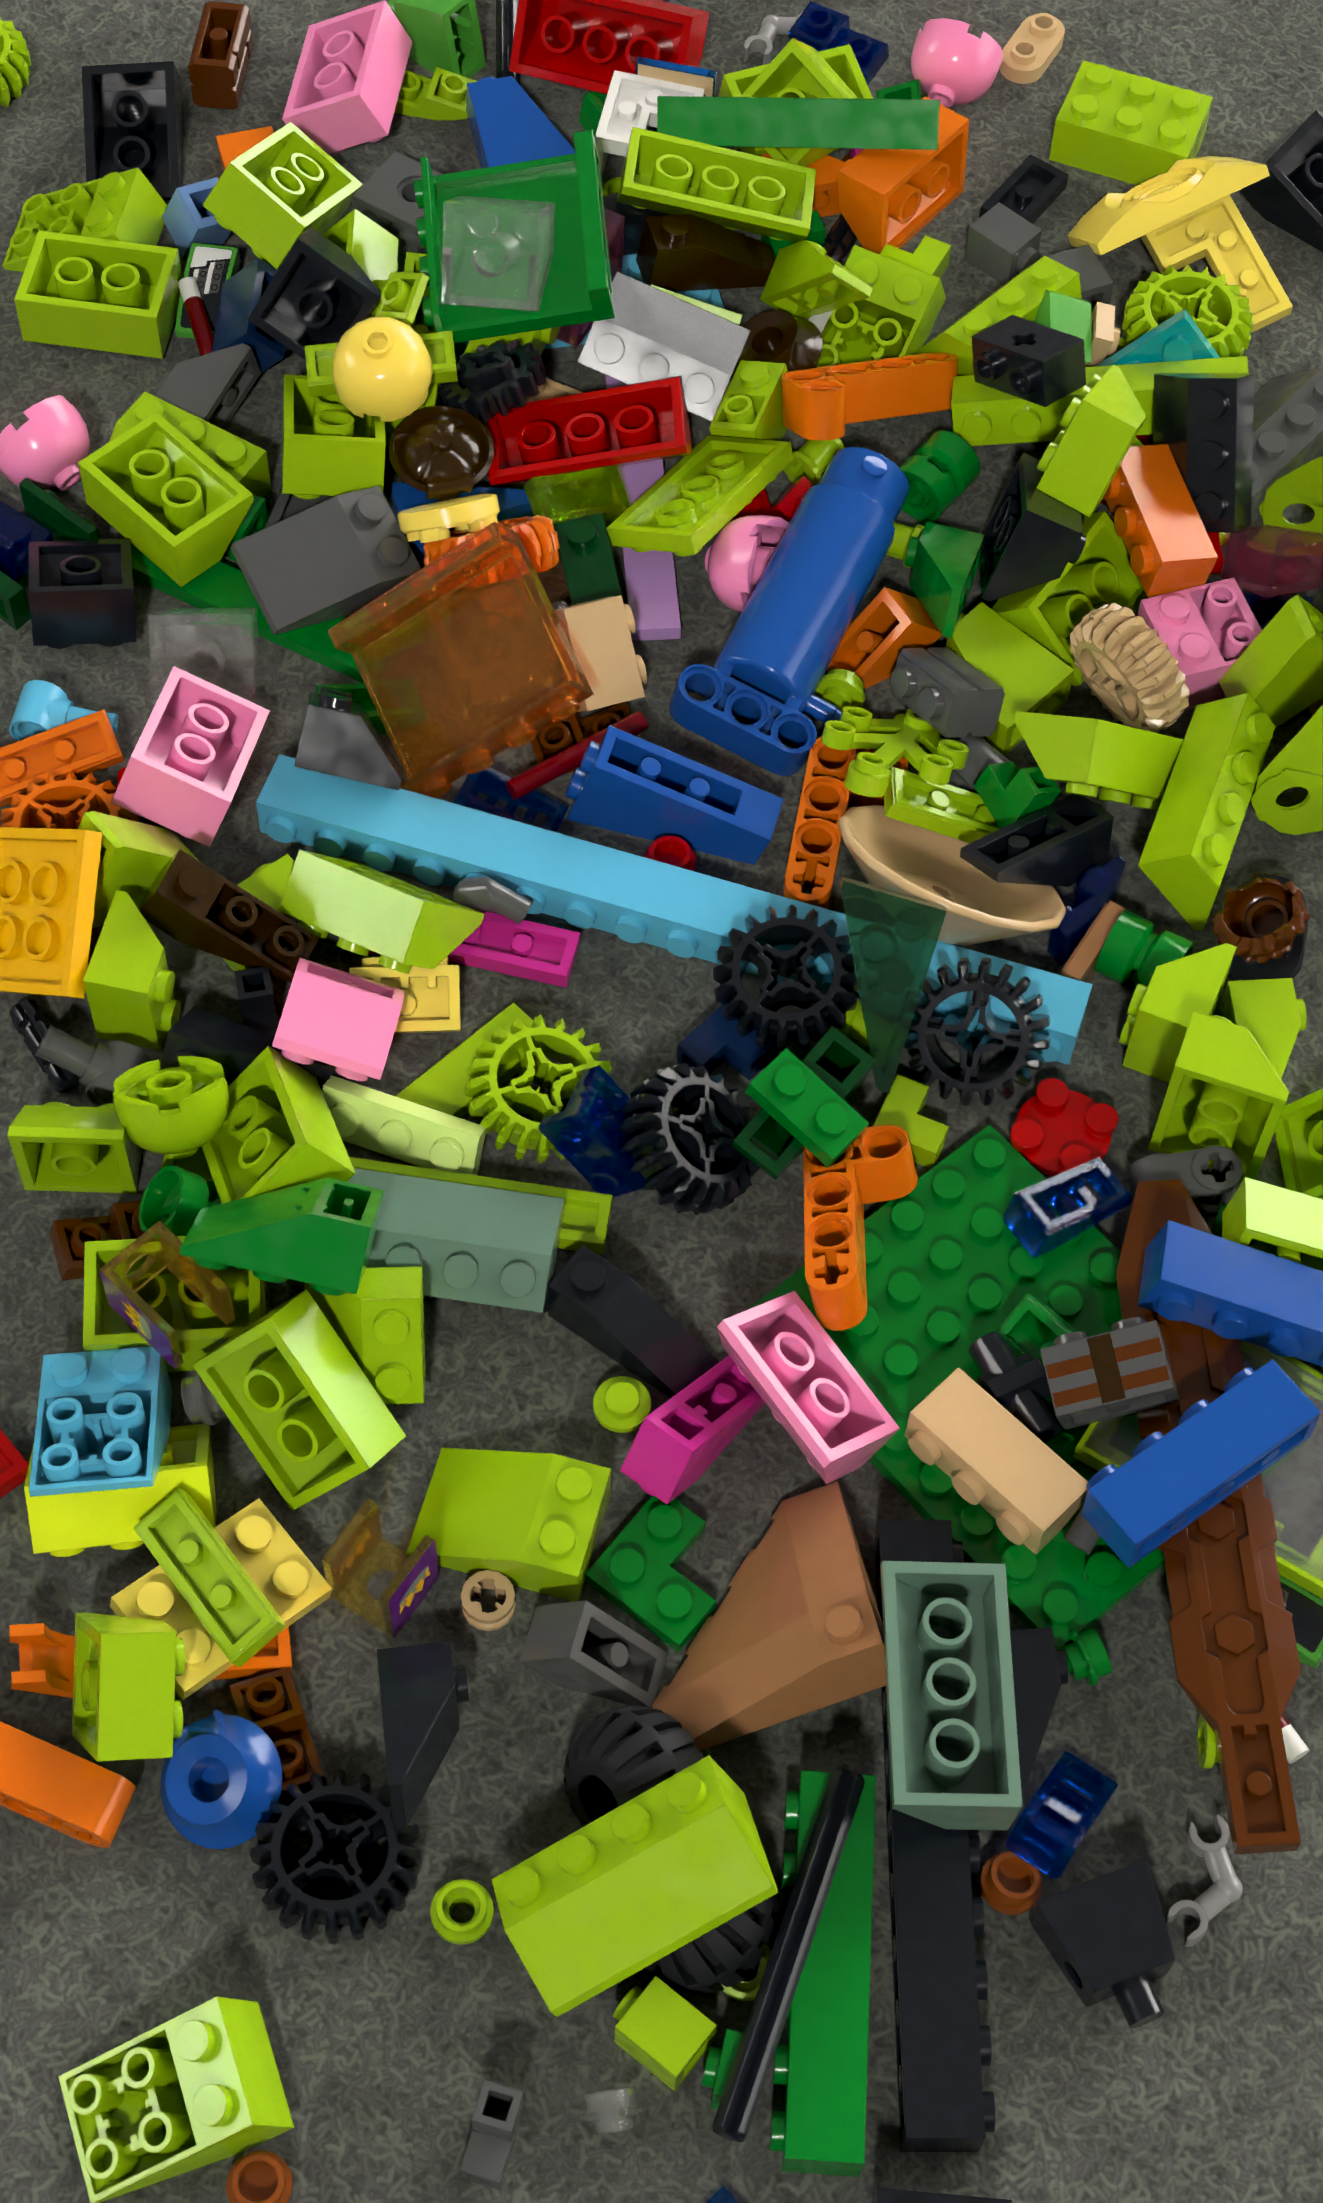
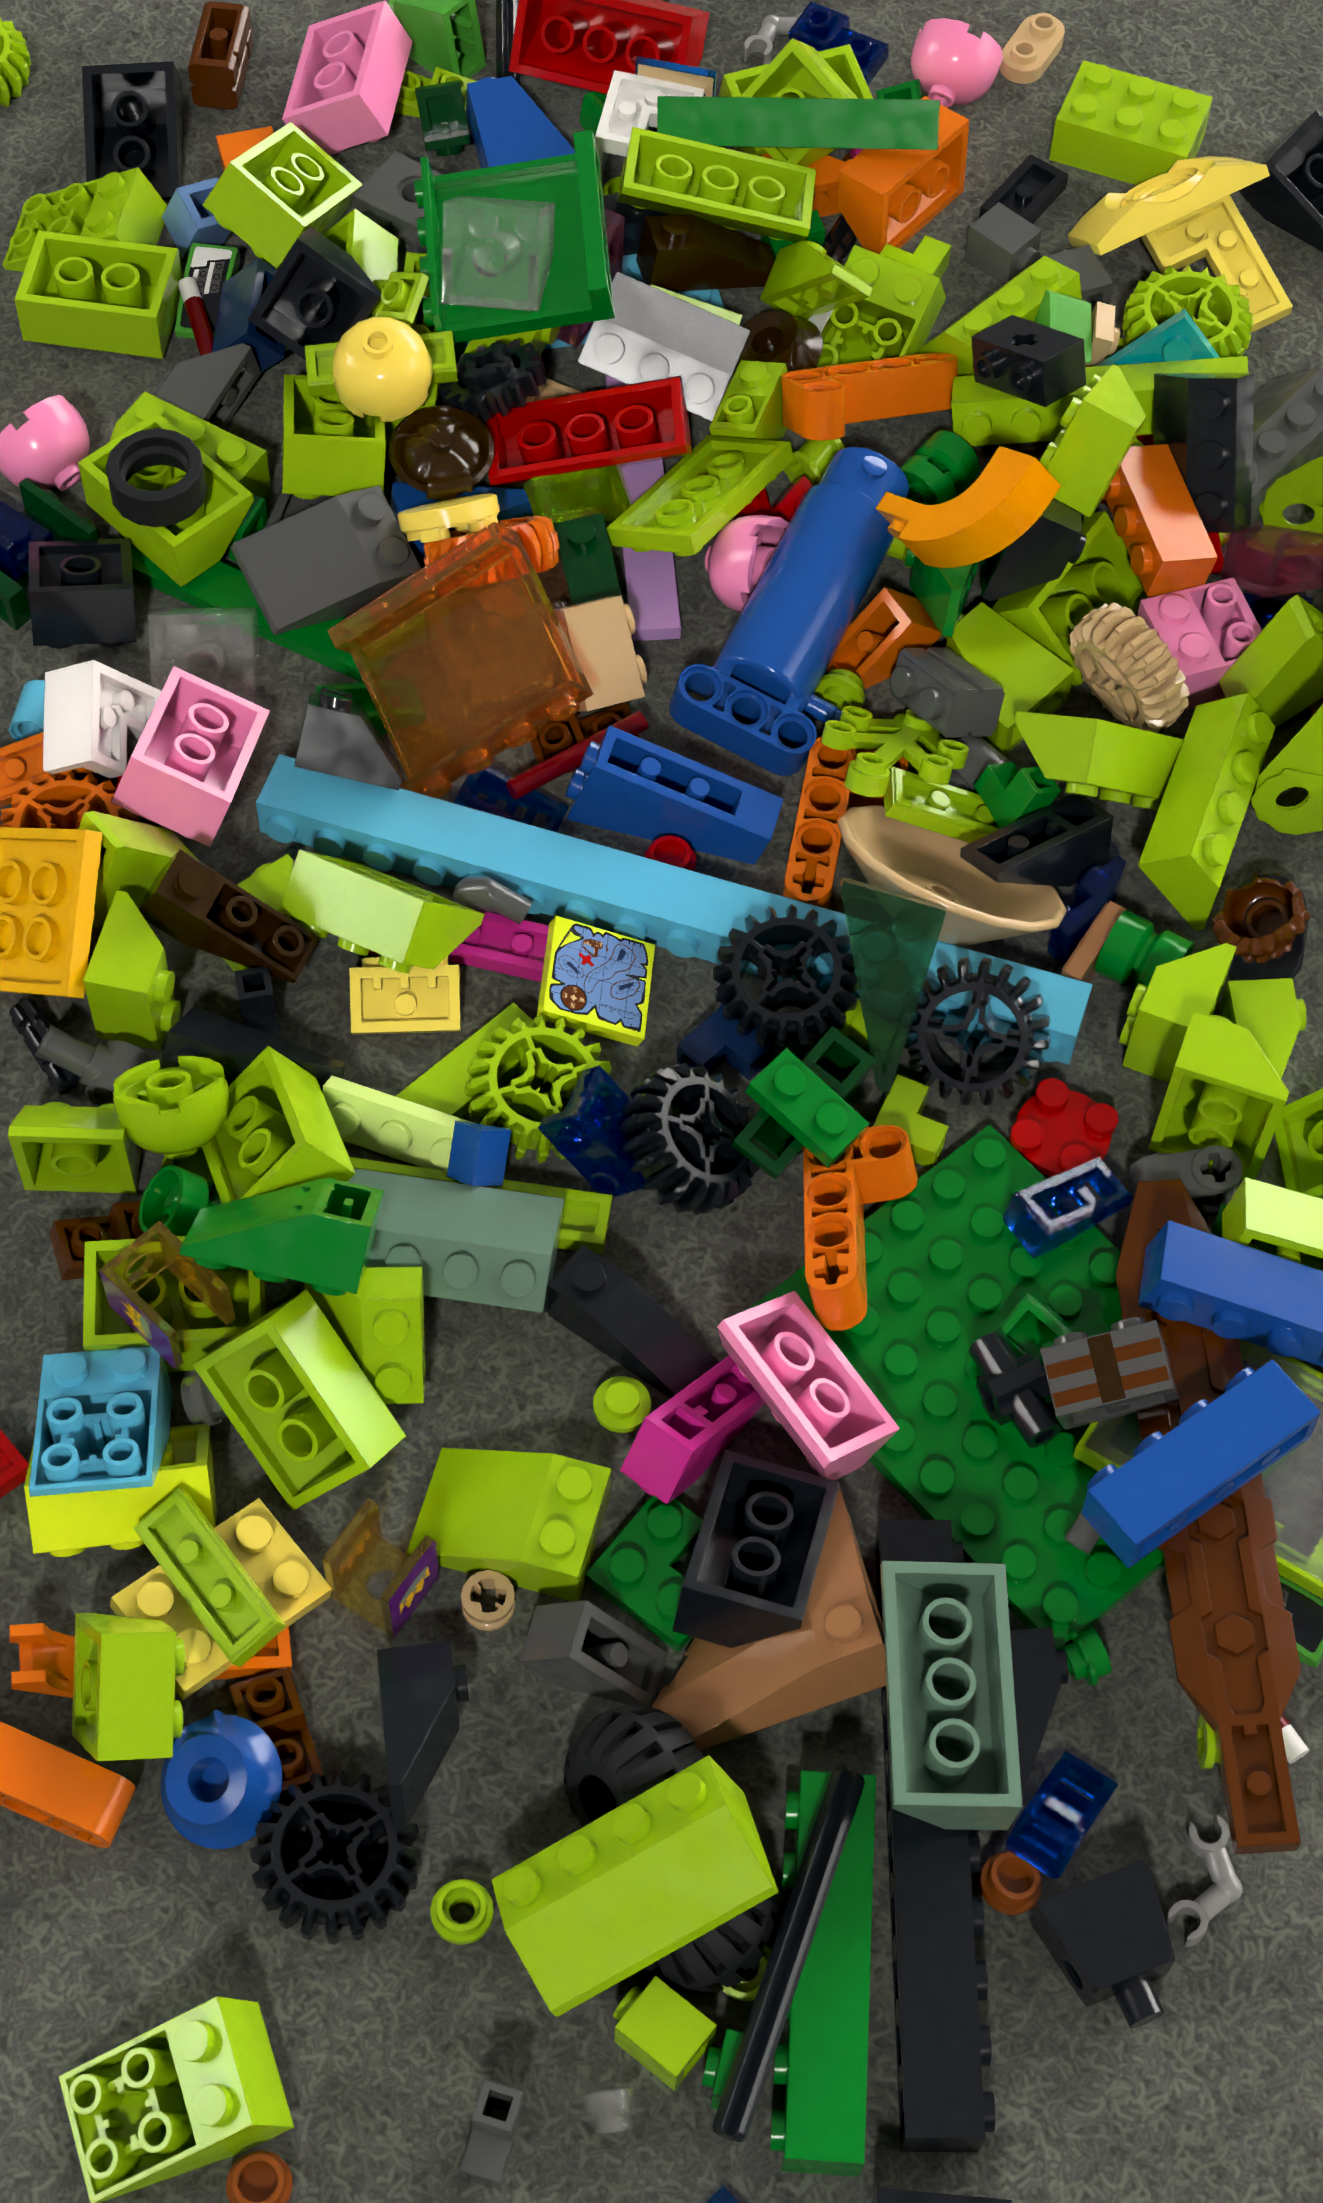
(90, 716): none -> white panel
(151, 449): none -> black tyre
(338, 1020): bright pink slope -> none
(443, 117): none -> dark green bracket
(478, 1154): none -> blue slope
(596, 981): none -> tile
(755, 1552): none -> black slope
(981, 519): none -> light orange arch
(996, 1461): tan brick -> none

